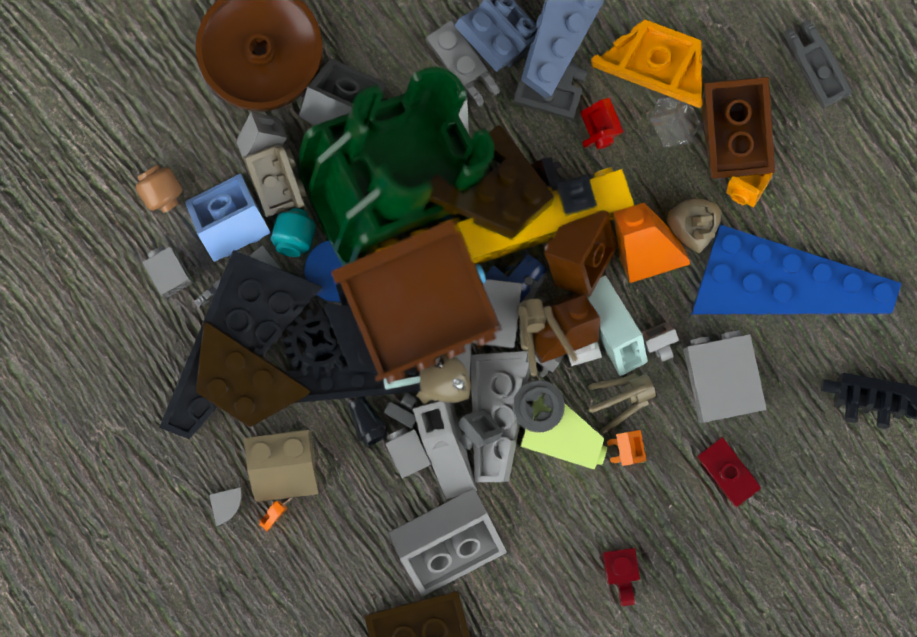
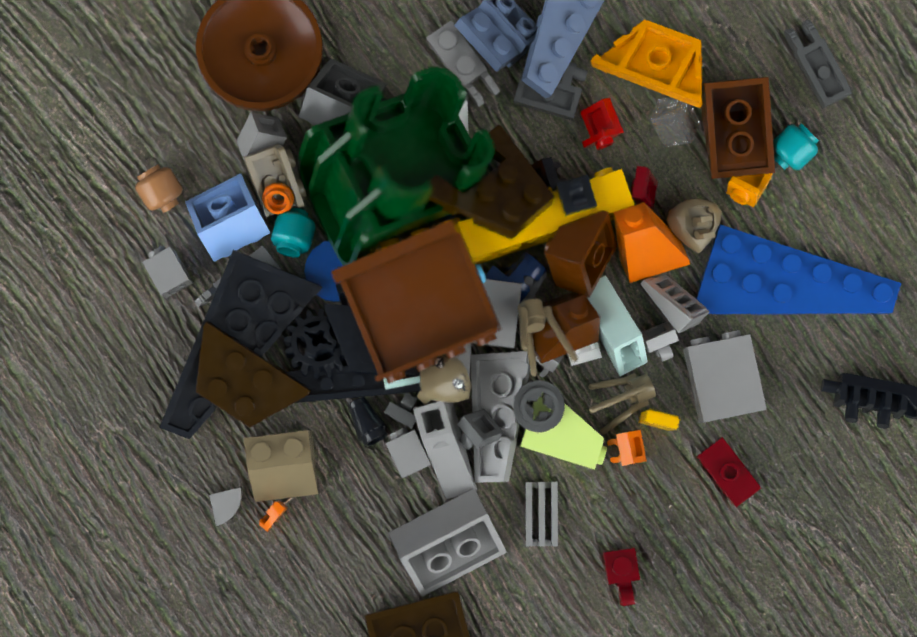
(278, 206): none -> orange plate
(541, 513): none -> light grey tile
(644, 187): none -> dark red plate
(659, 420): none -> yellow tile
(674, 302): none -> light grey slope
(794, 147): none -> teal head

